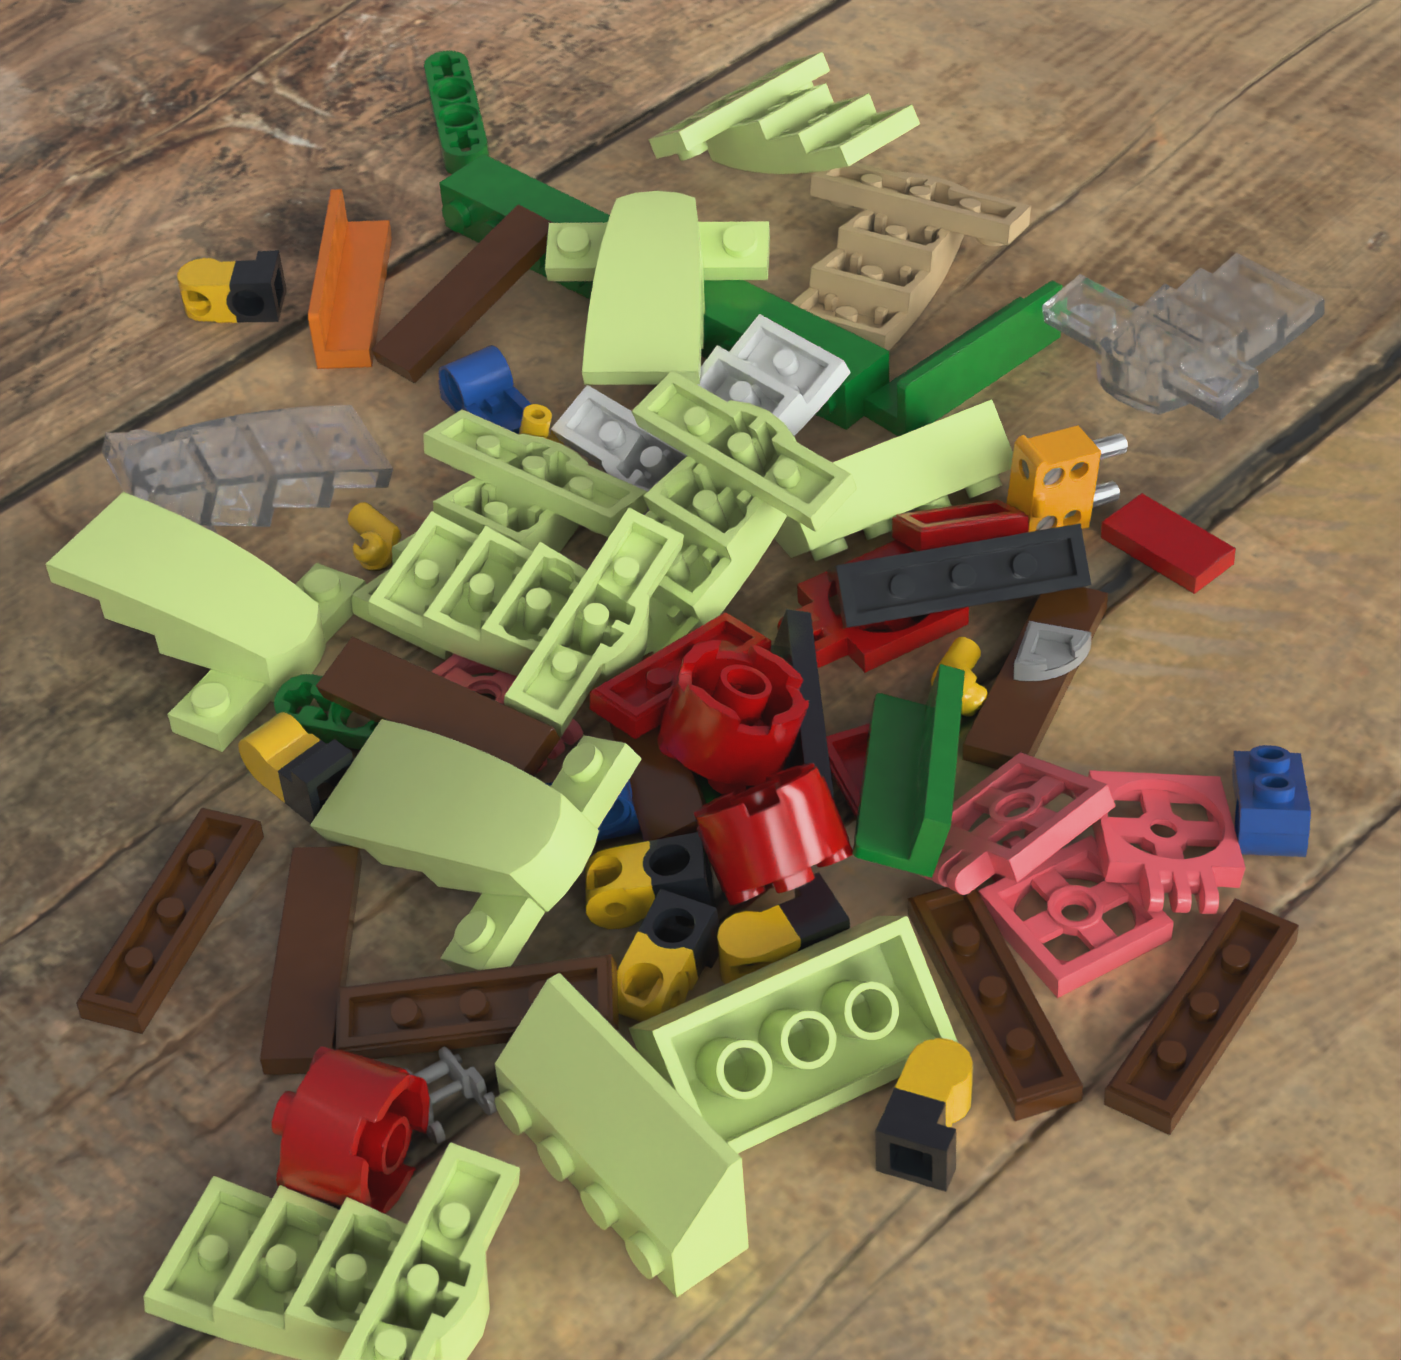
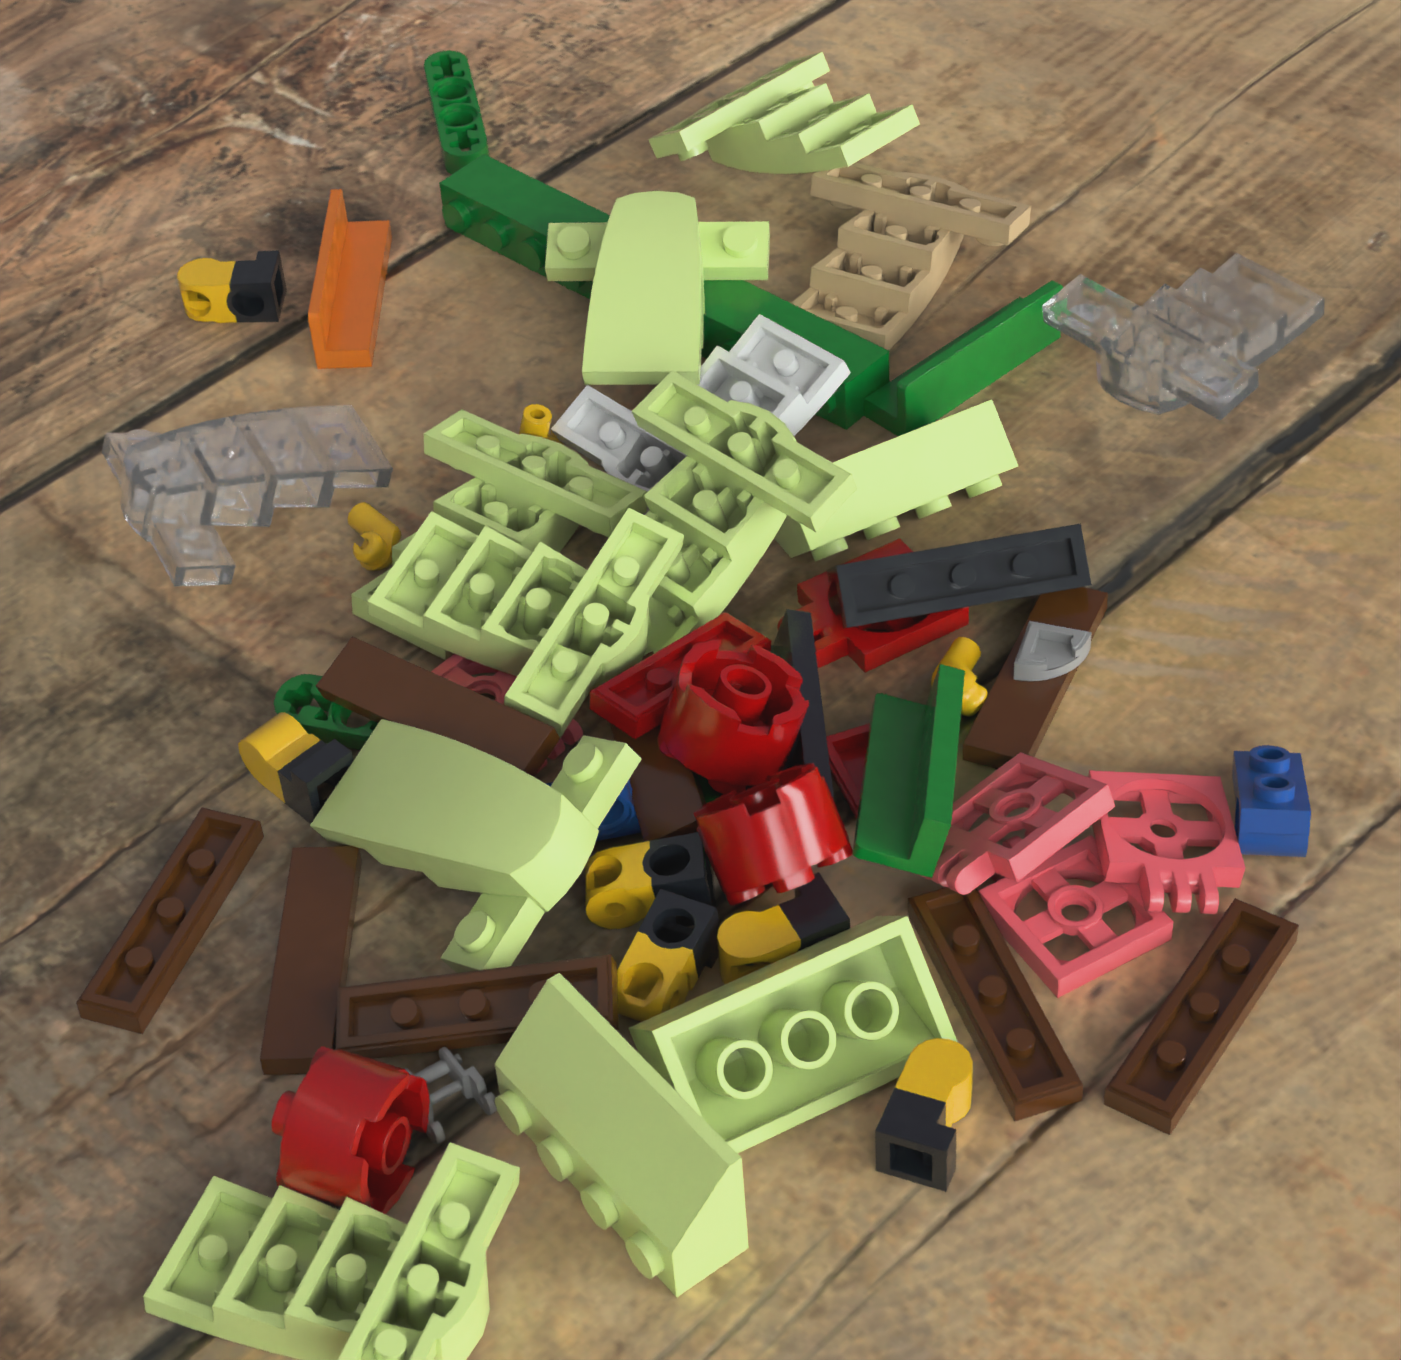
(206, 608): yellowish green slope -> none
(464, 295): reddish brown tile -> none
(483, 387): blue plate -> none
(958, 524): red tile -> none
(1057, 477): light orange piece -> none
(1168, 543): red tile -> none

